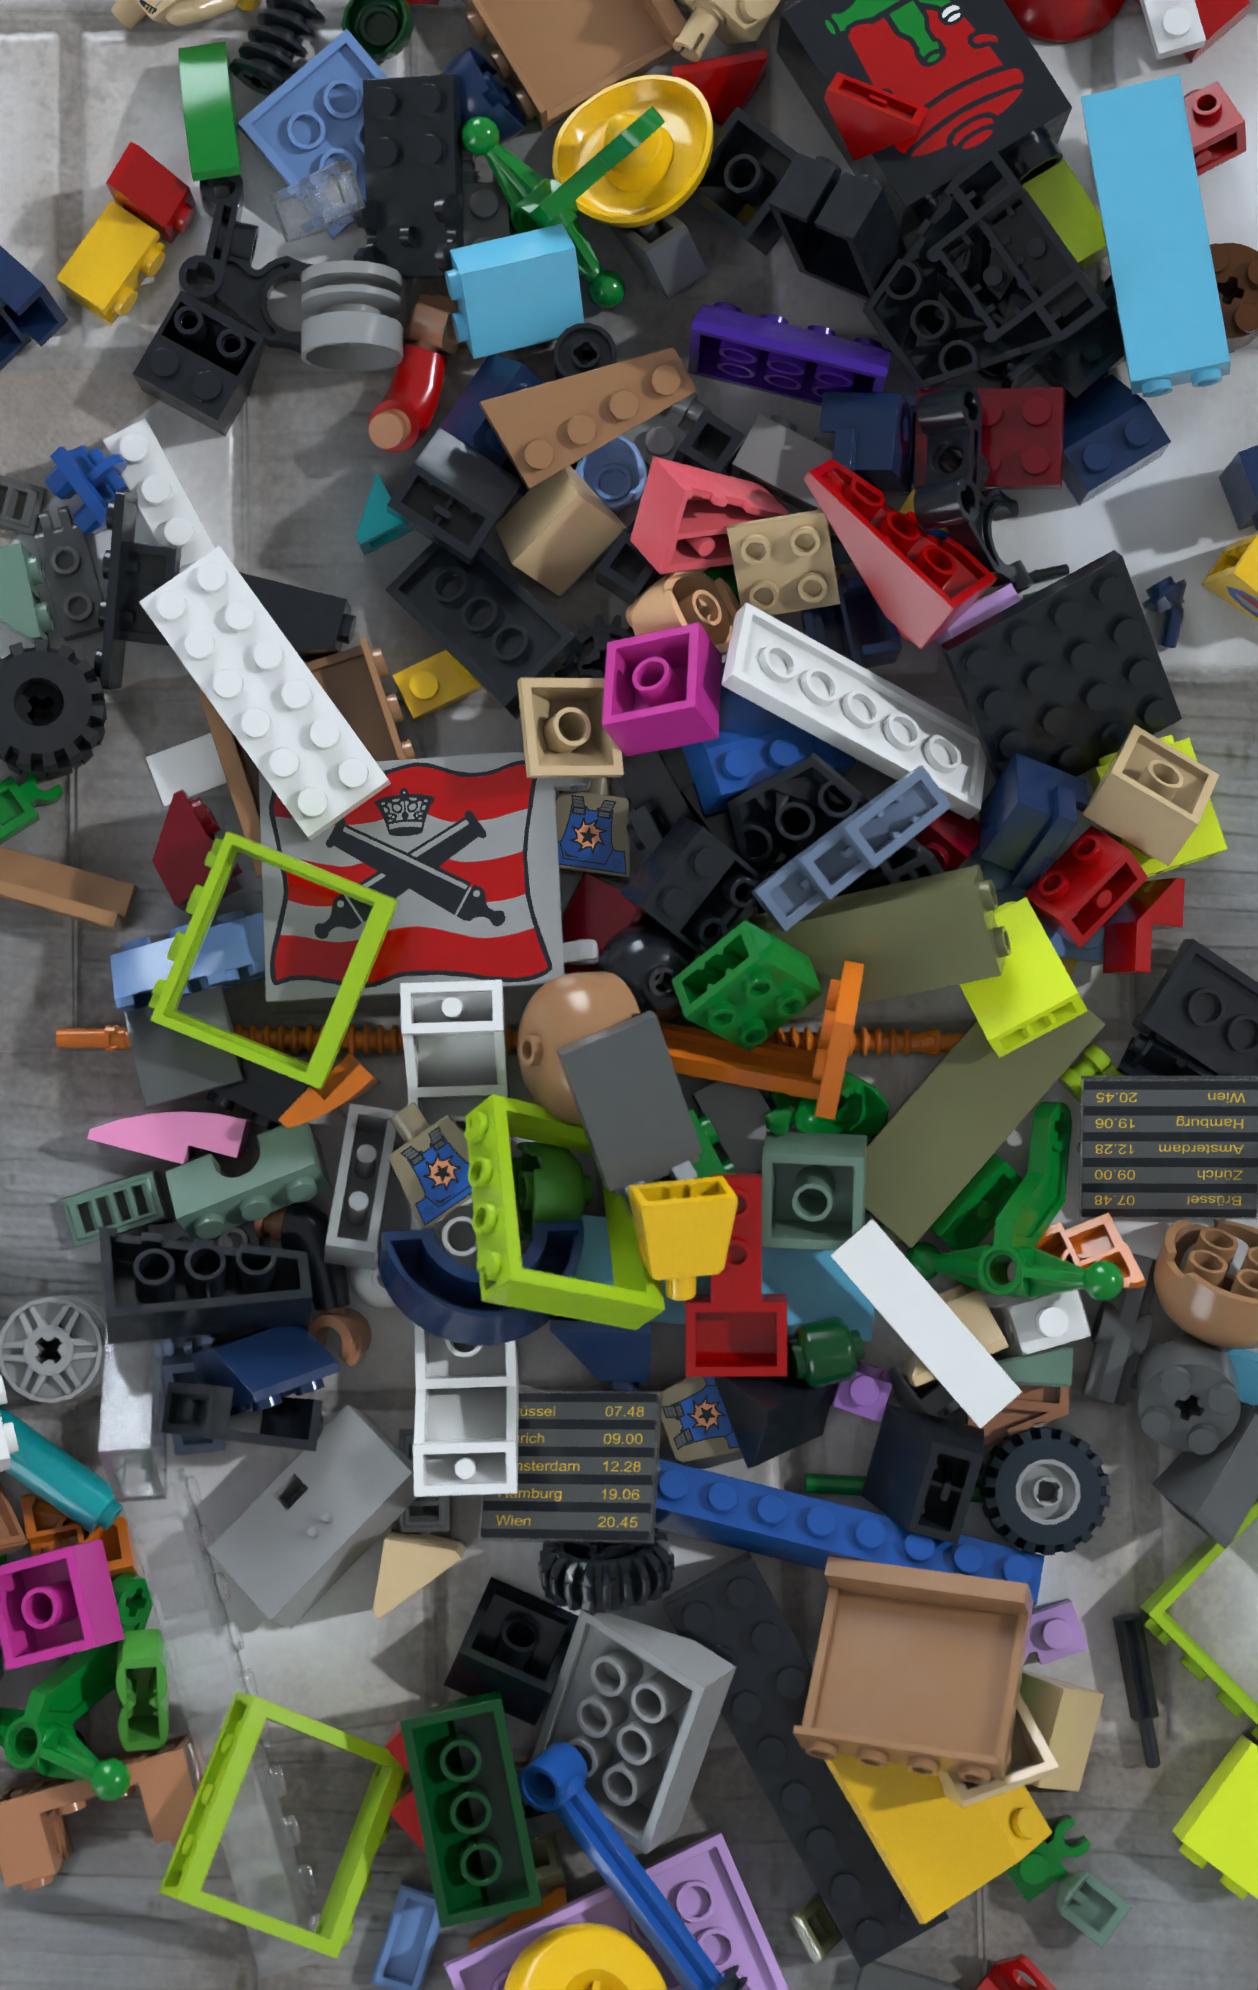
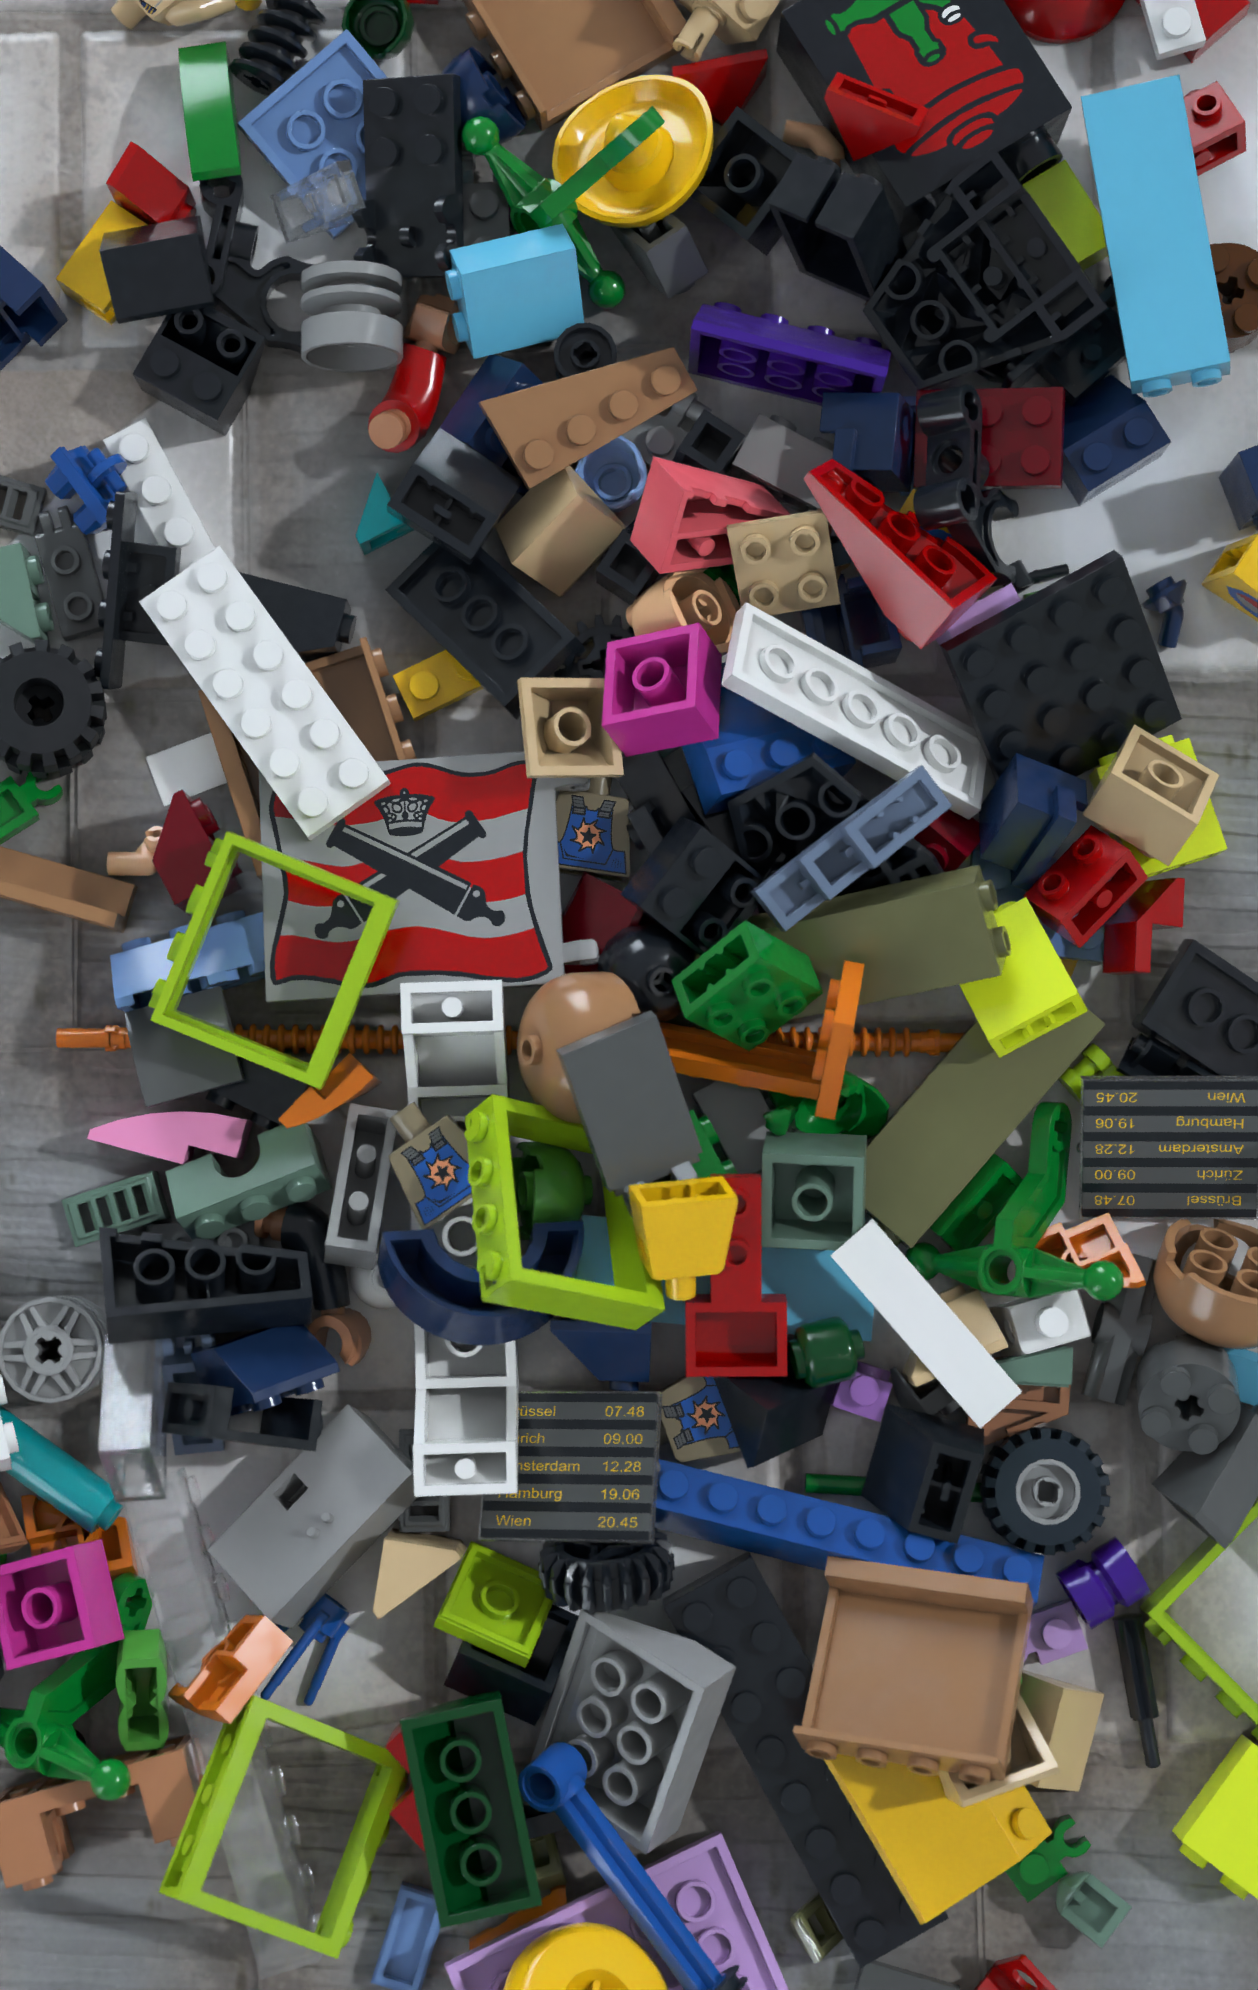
(138, 862): none -> light nougat arm
(157, 269): none -> black slope
(234, 1669): none -> orange slope
(322, 1620): none -> blue plant
(495, 1605): none -> lime tile
(816, 138): none -> light nougat arm
(1103, 1583): none -> dark purple wheel

